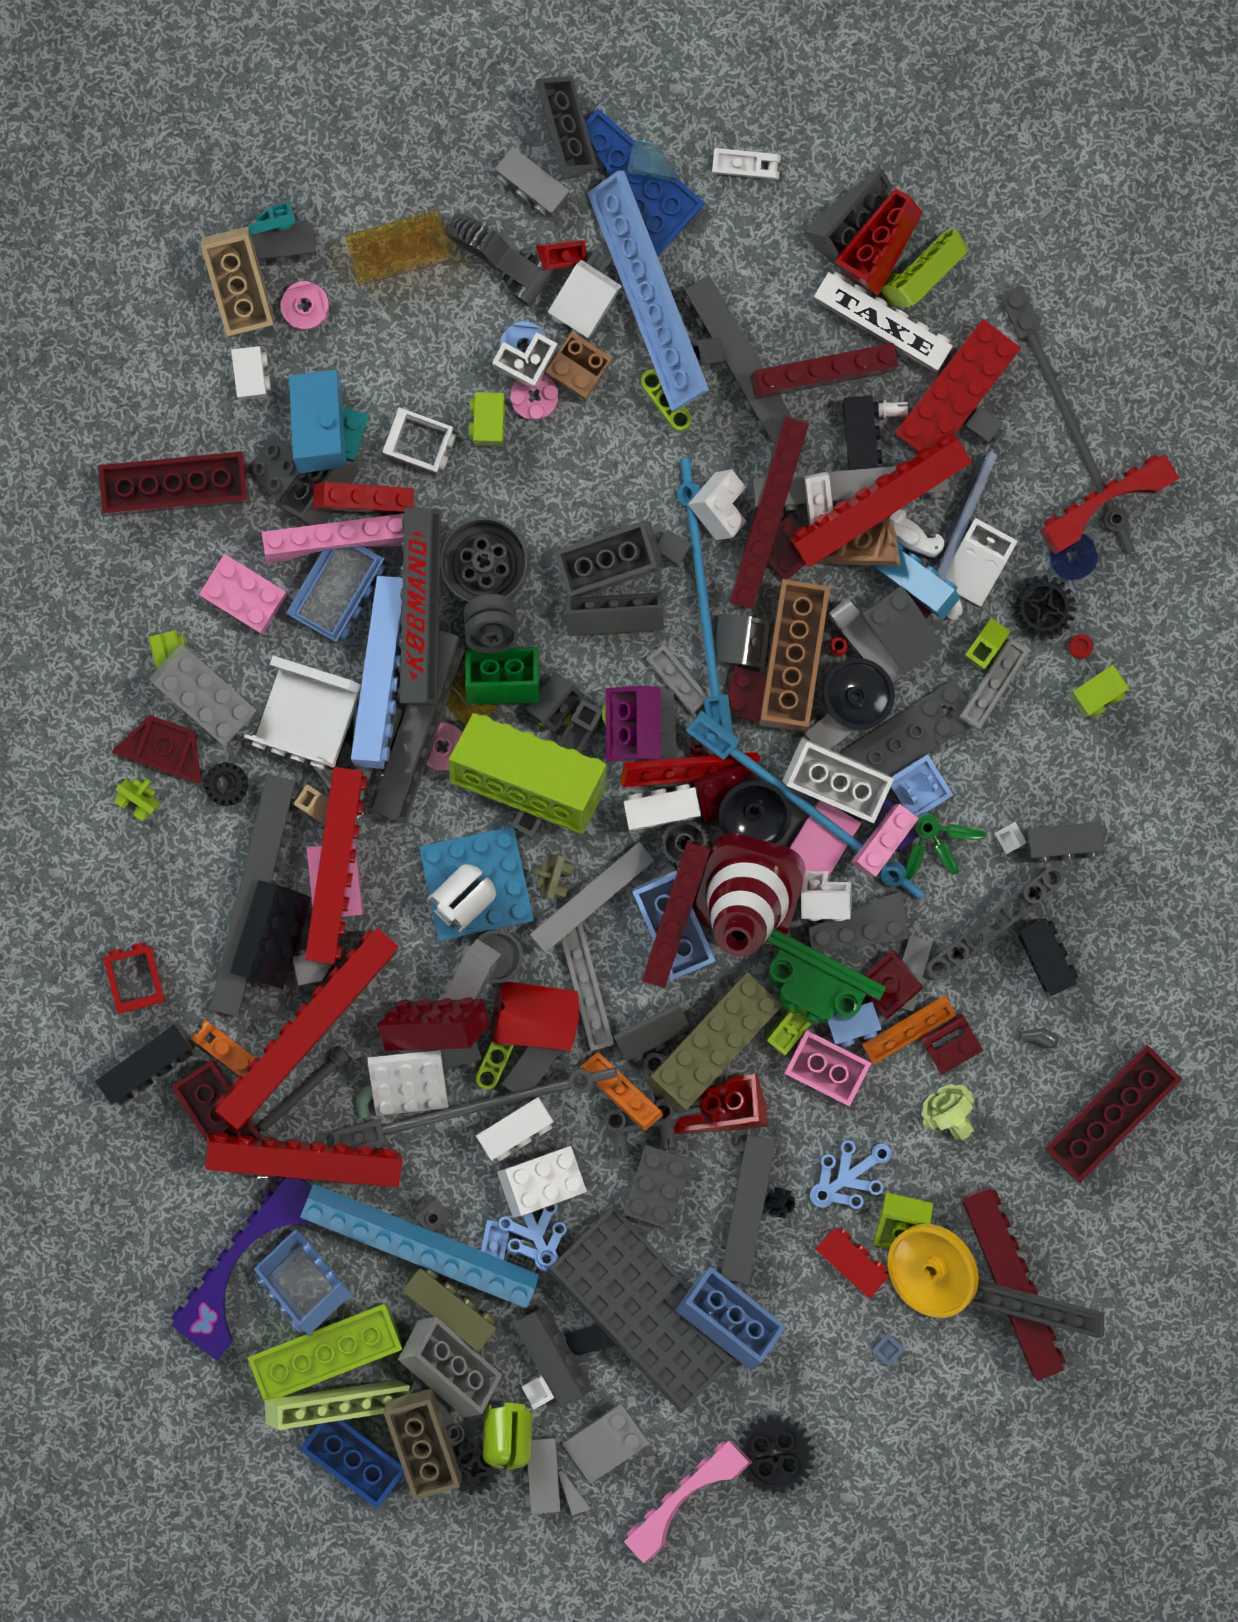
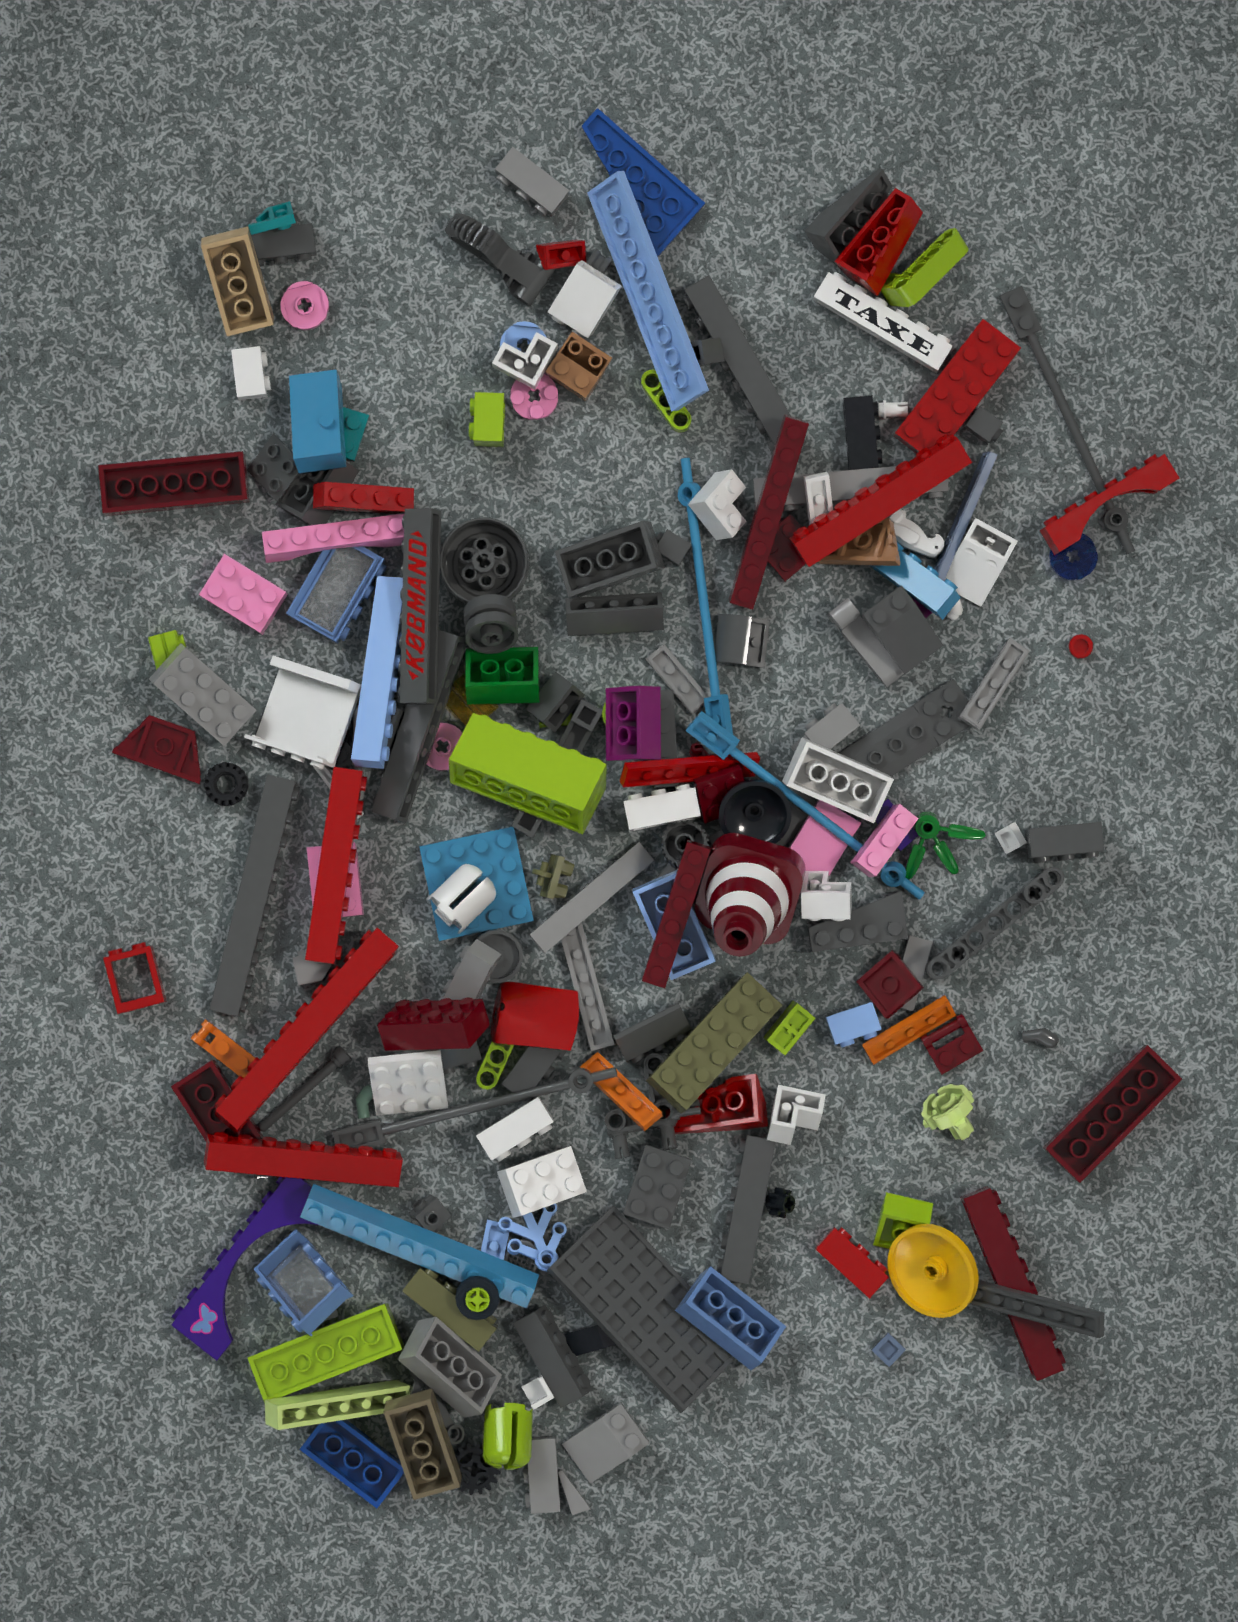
(140, 794): lime hips -> none
(145, 1064): black brick -> none
(270, 934): black brick -> none
(313, 803): tan brick -> none
(397, 429): white window -> none
(398, 247): clear yellow brick -> none
(477, 1306): none -> black wheel
(566, 126): dark grey slope -> none
(649, 161): clear light blue slope -> none
(652, 1534): bright pink arch -> none
(745, 163): white plate -> none
(746, 694): dark red plate -> none
(781, 1475): black gear -> none
(794, 656): medium nougat brick -> none
(794, 1108): none -> white brick
(816, 983): green brick -> none
(824, 371): dark red brick -> none
(827, 1068): bright pink brick -> none
(832, 649): red pin -> none
(847, 1177): light blue plant -> none
(869, 683): black dish -> none
(920, 786): light blue plate -> none
(987, 644): lime slope -> none
(1047, 956): black brick -> none
(1054, 611): black gear -> none
(1099, 691): lime brick -> none

